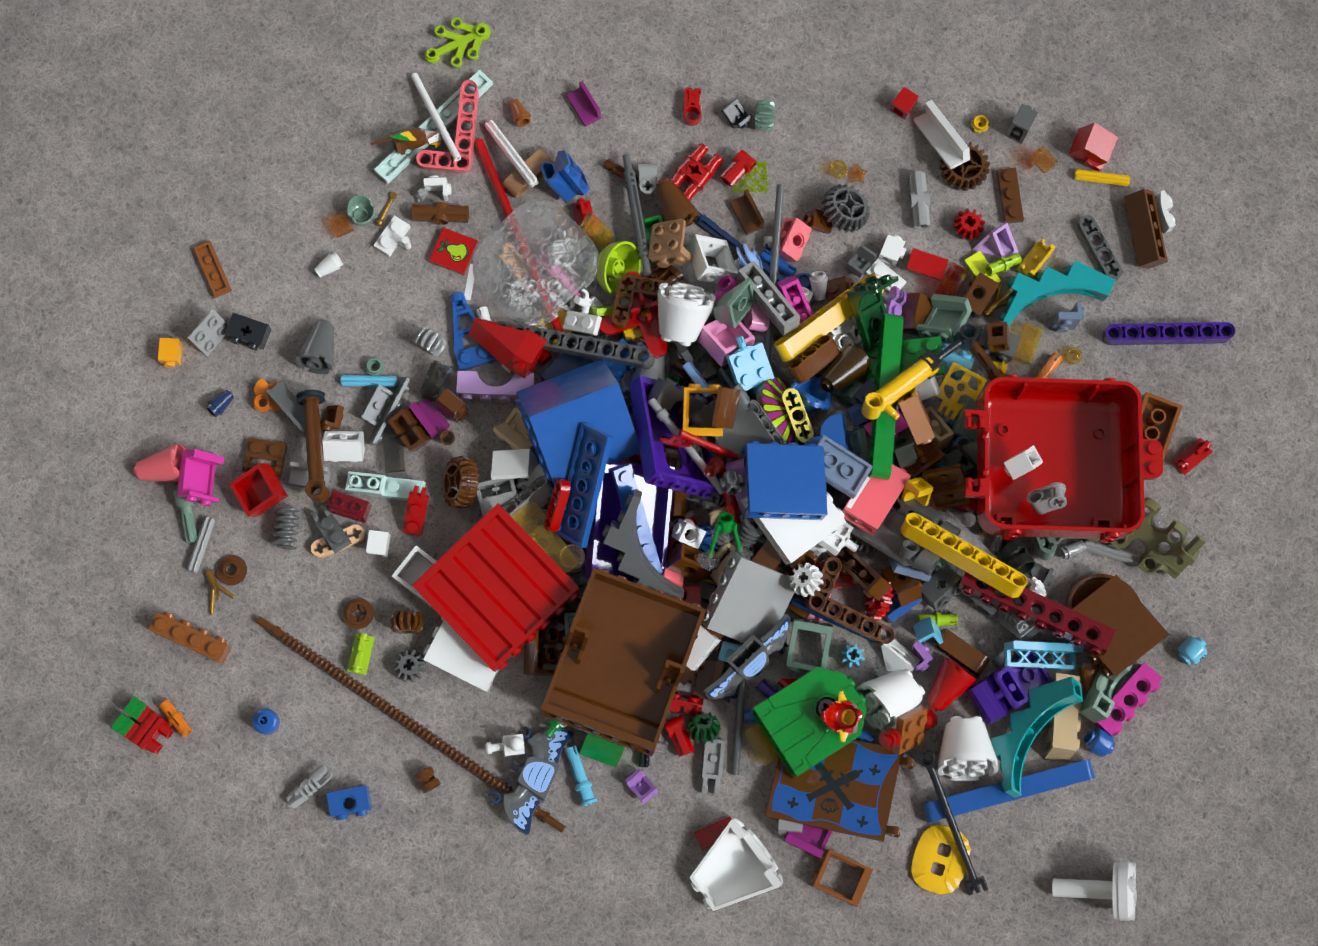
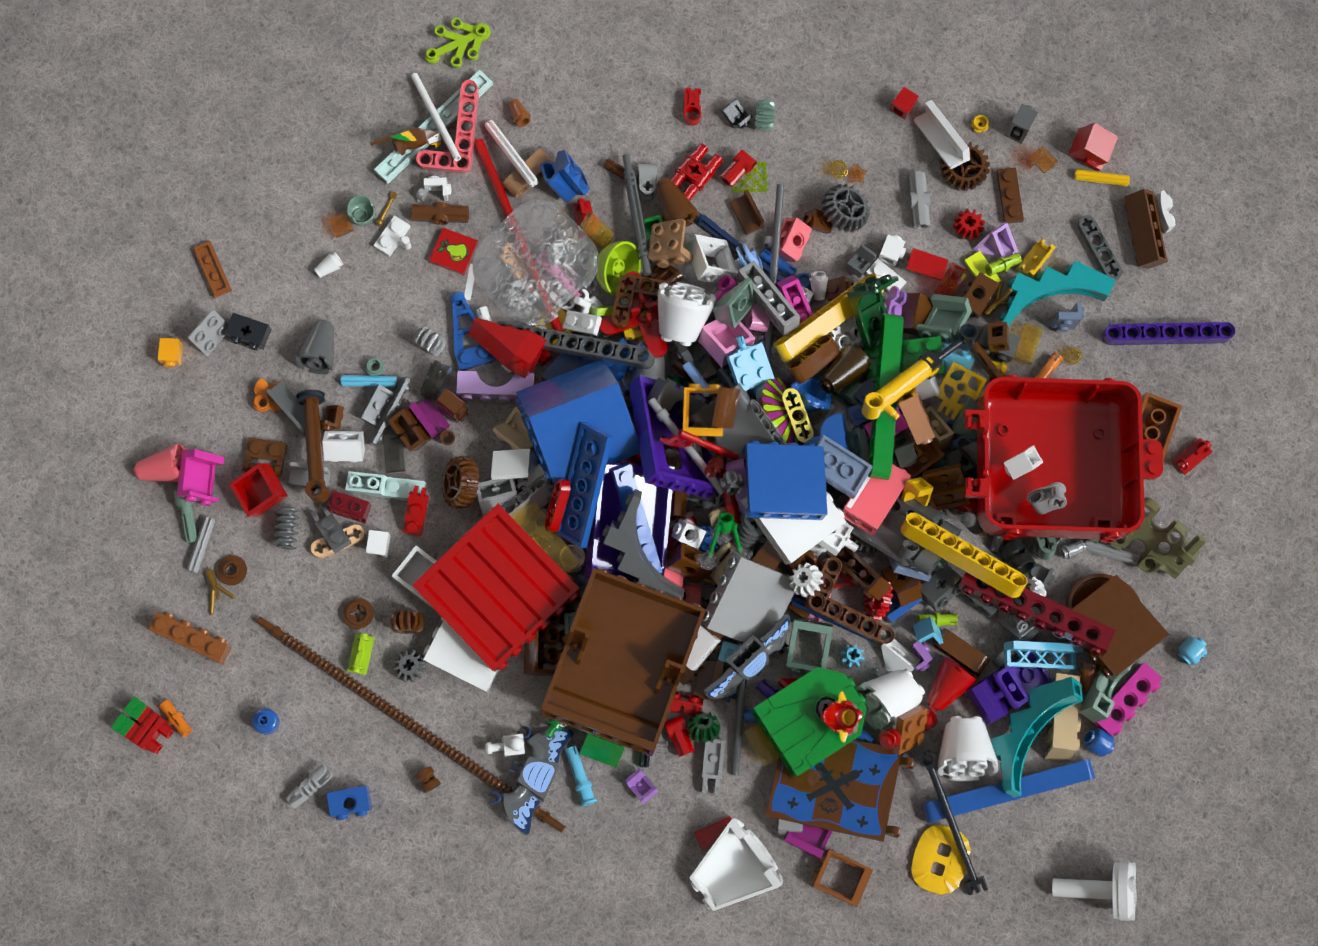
(219, 403): dark blue cone -> none
(584, 105): magenta panel -> none

